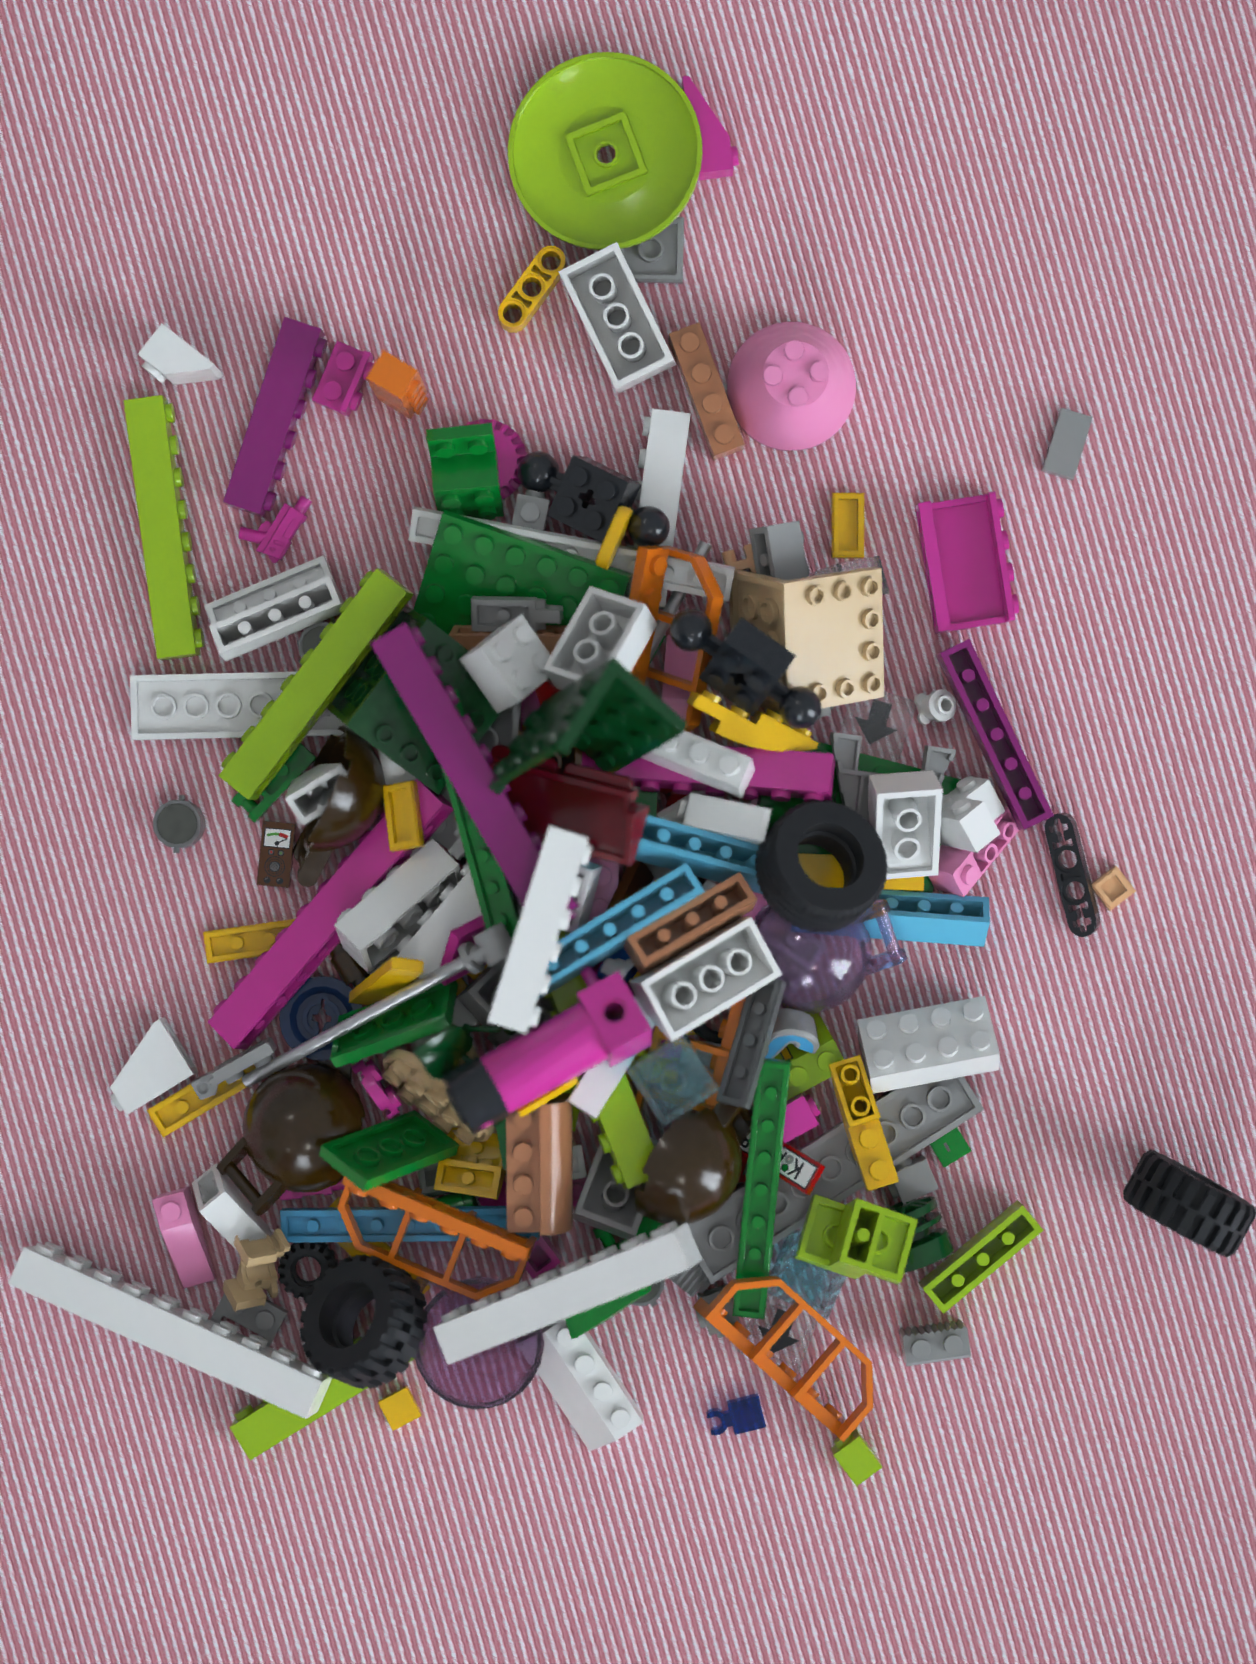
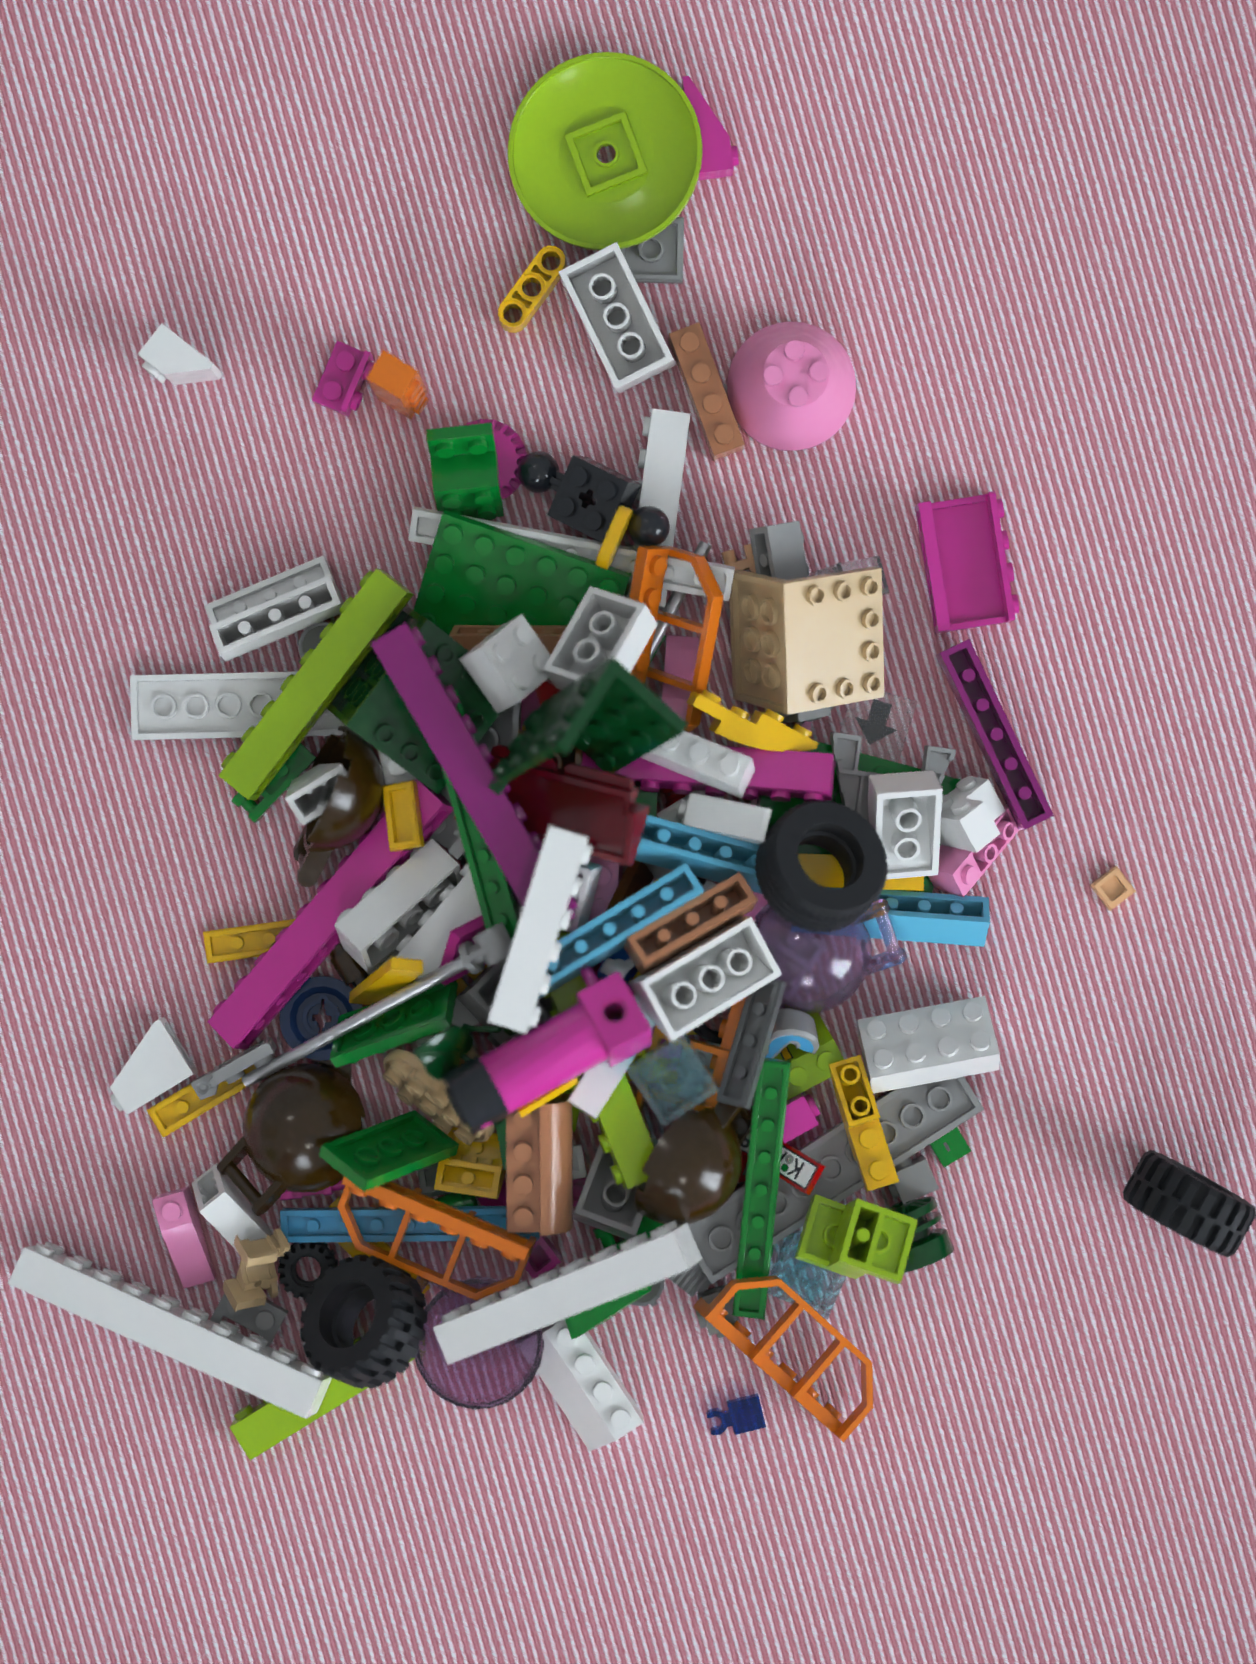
(162, 527): lime brick -> none
(179, 824): pearl dark grey piece -> none
(275, 416): magenta brick -> none
(276, 854): tile -> none
(277, 537): dark pink piece -> none
(371, 1082): dark pink plate -> none
(400, 1408): yellow tile -> none
(493, 611): light grey hinge -> none
(531, 510): light grey brick -> none
(746, 667): black brick -> none
(793, 1343): clear tile -> none
(847, 525): yellow tile -> none
(856, 1457): lime brick -> none
(934, 1343): light grey brick -> none
(936, 706): white brick -> none
(980, 1256): lime brick -> none
(1066, 444): light grey tile -> none
(1067, 875): black beam -> none

